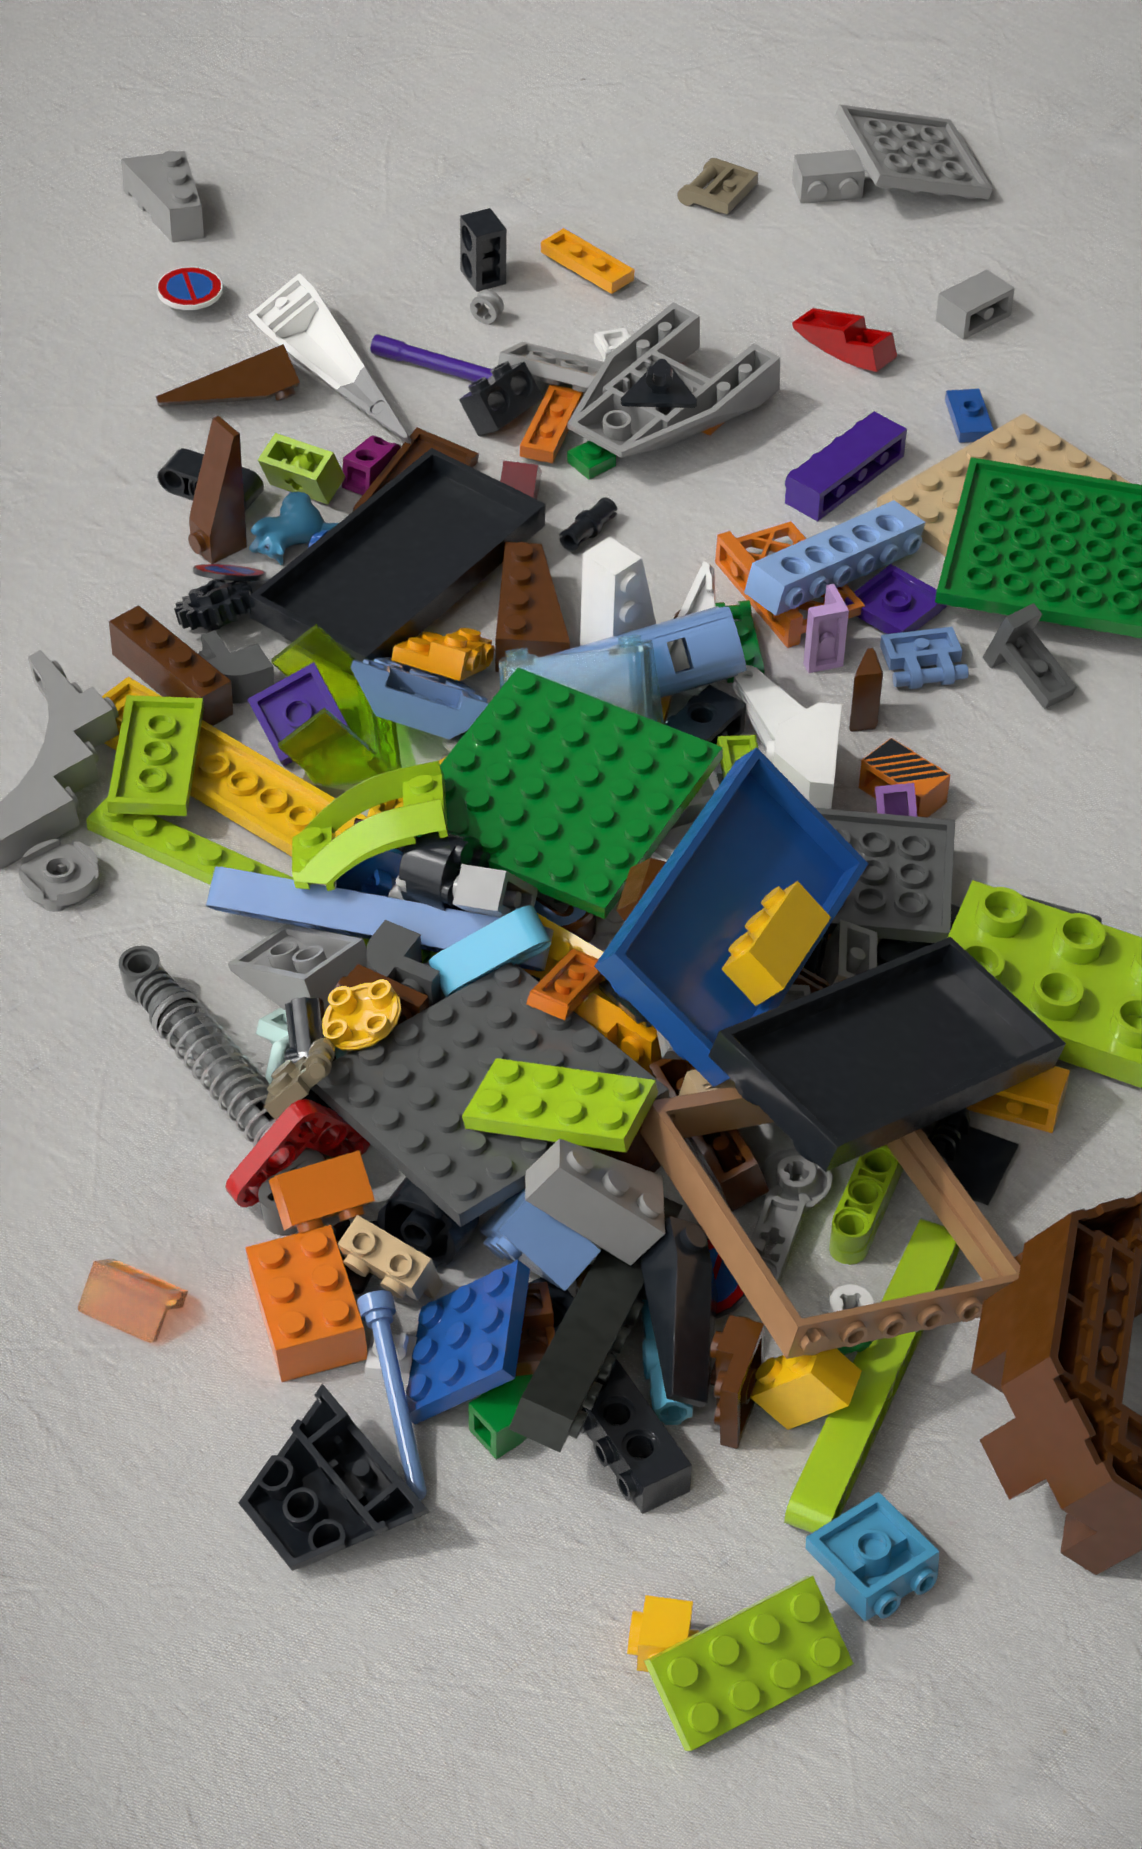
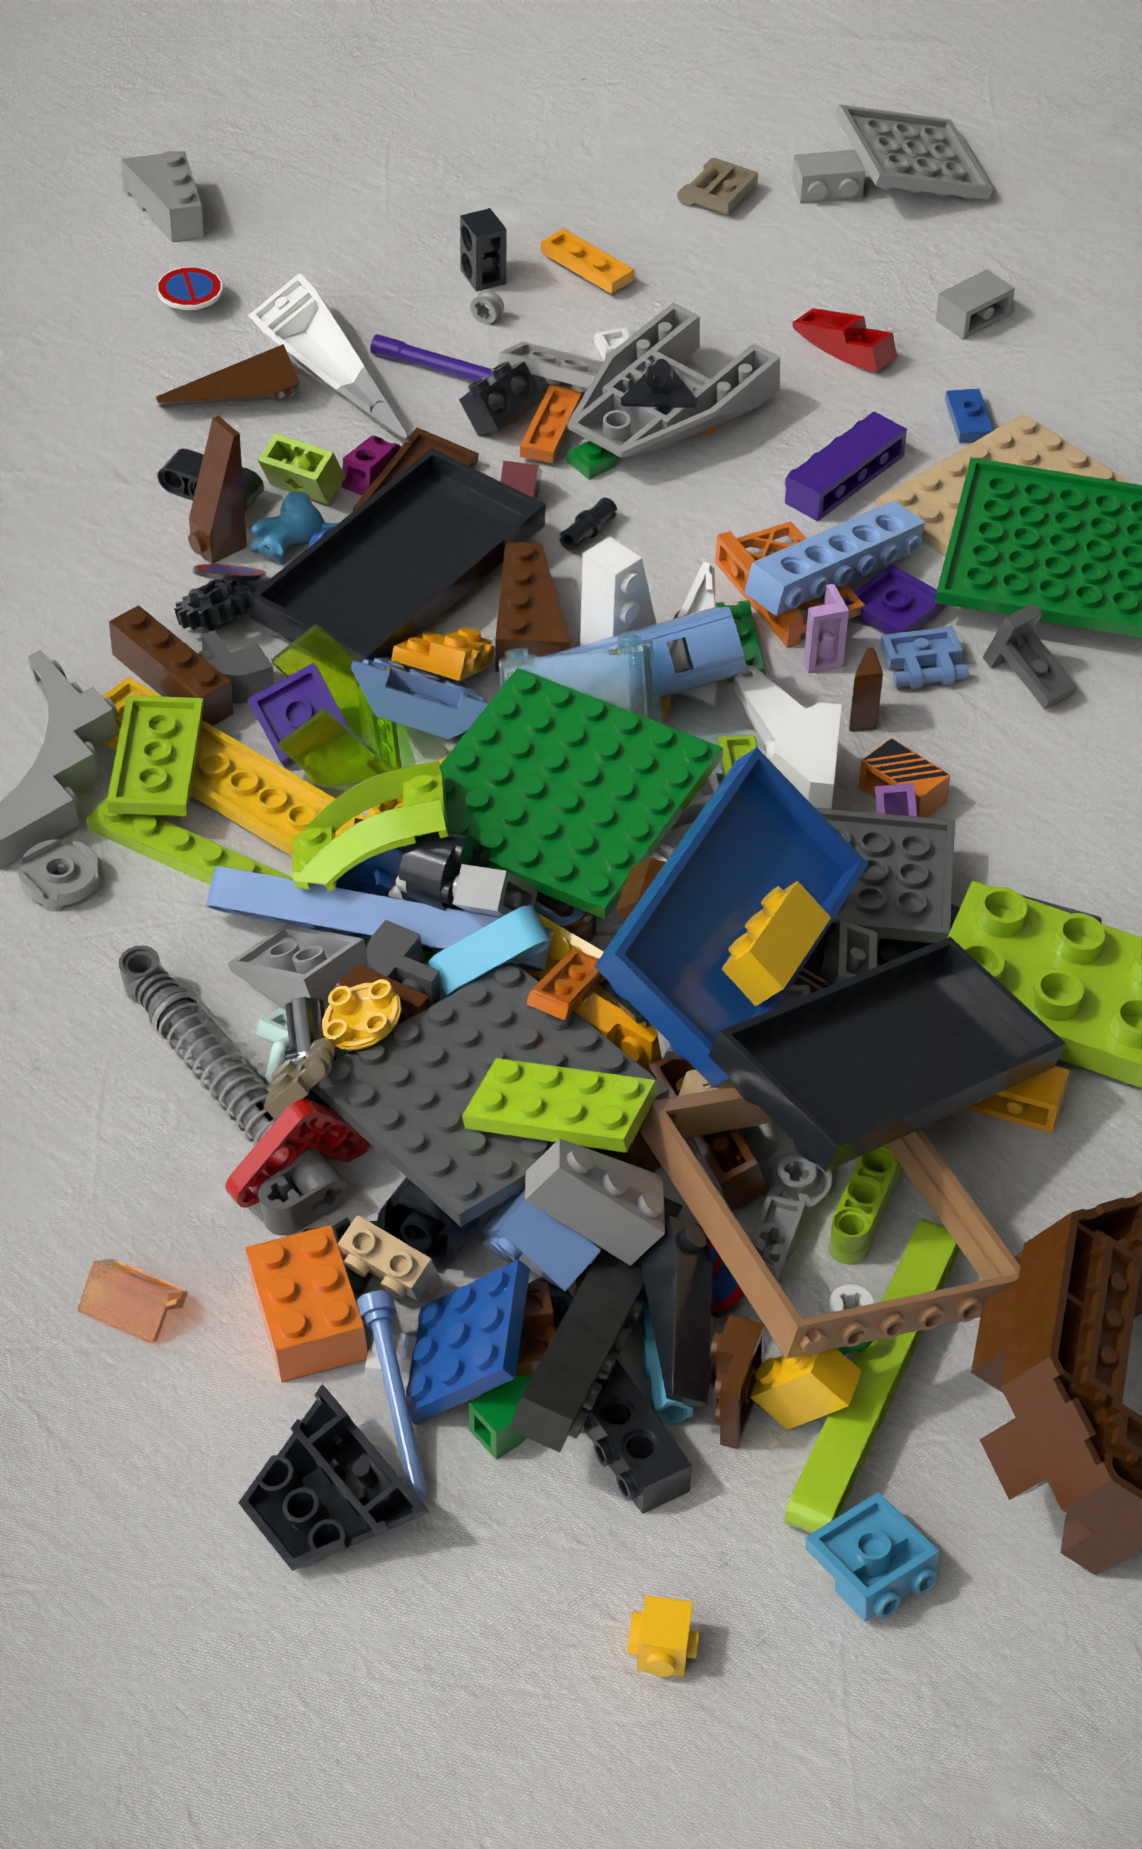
(321, 1191): orange brick -> none
(710, 715): black brick -> none
(748, 1663): lime plate -> none
(972, 1154): black hinge -> none

